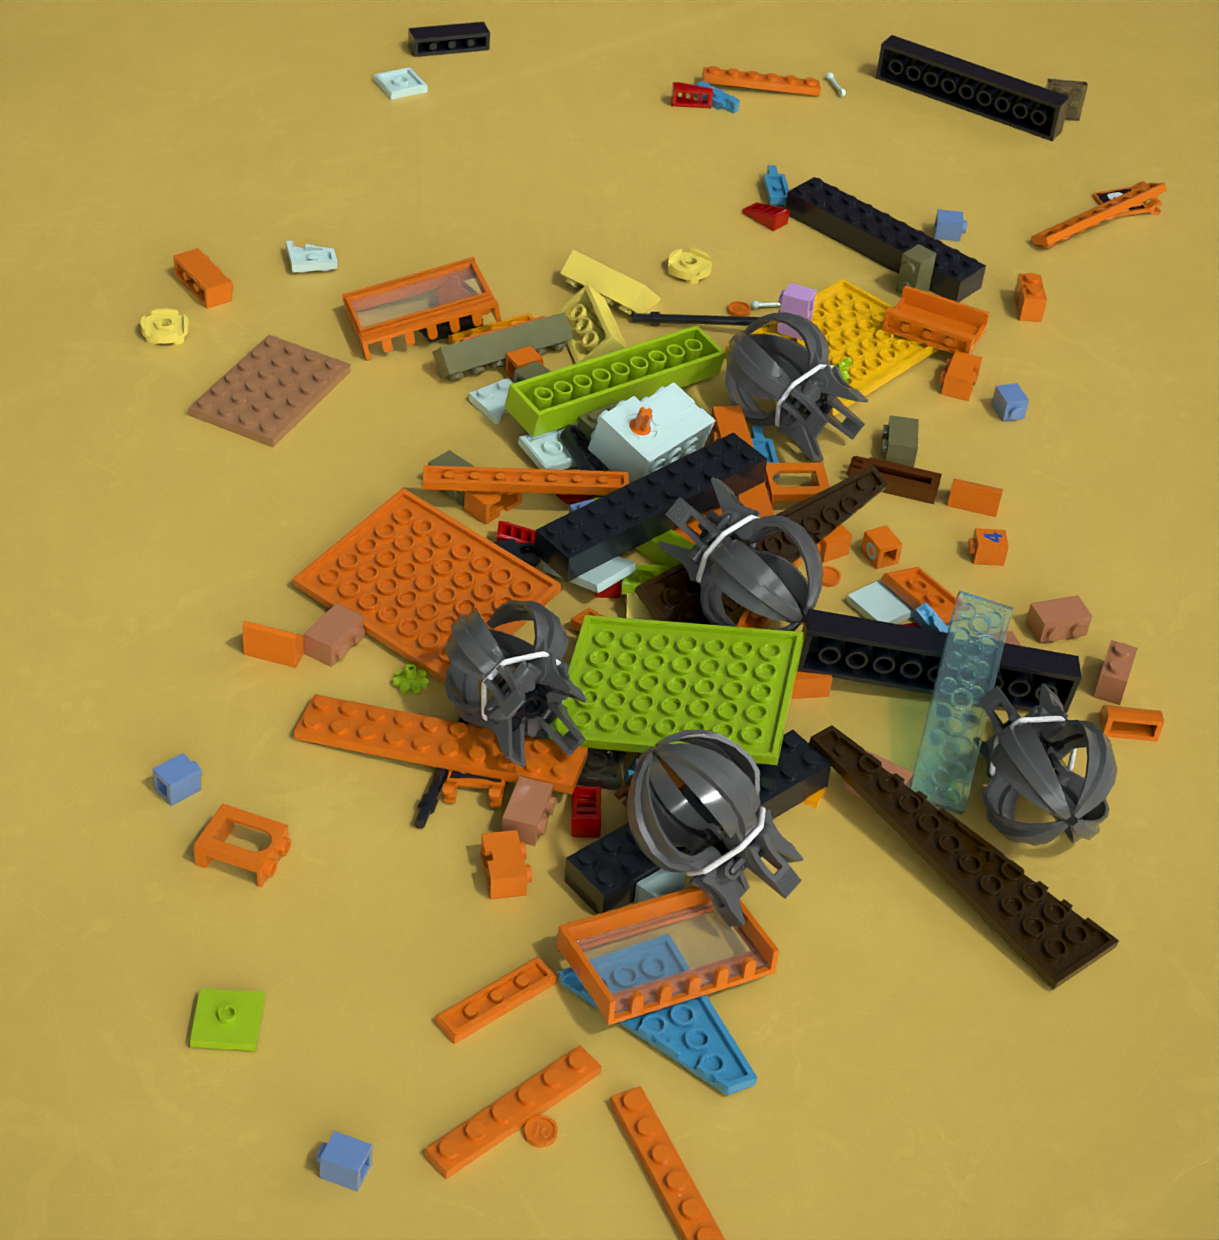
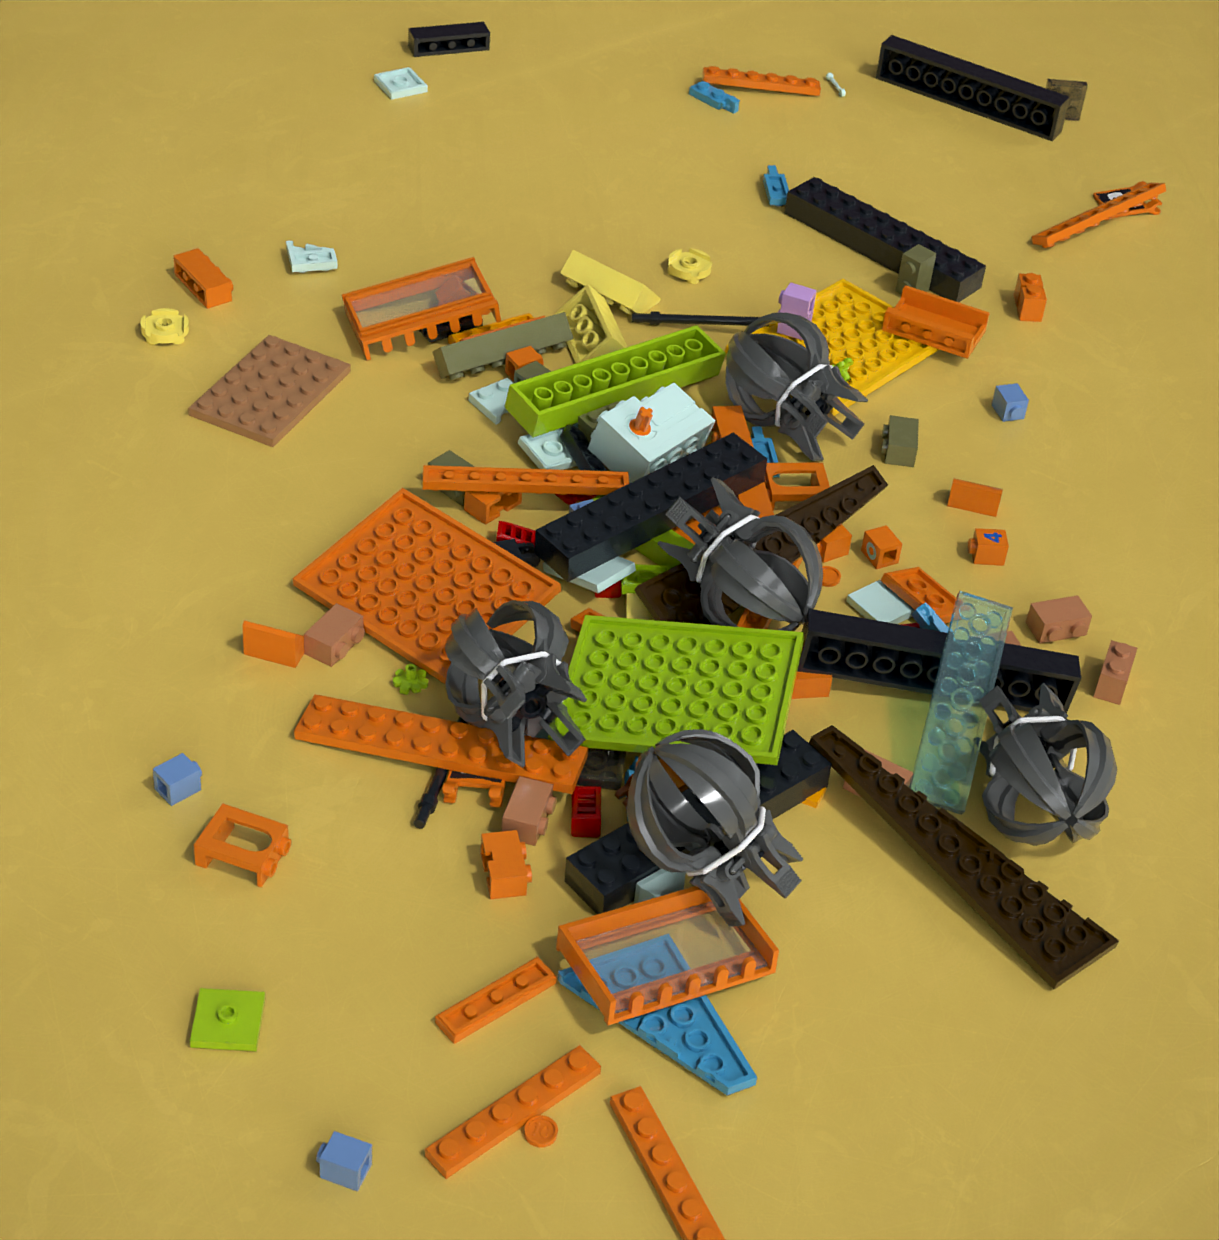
(678, 87): red slope -> none
(739, 308): orange piece -> none
(755, 304): light aqua hinge -> none
(767, 215): red slope -> none
(901, 479): reddish brown hinge -> none
(949, 225): medium blue brick -> none
(960, 375): orange brick -> none
(1131, 722): orange brick -> none

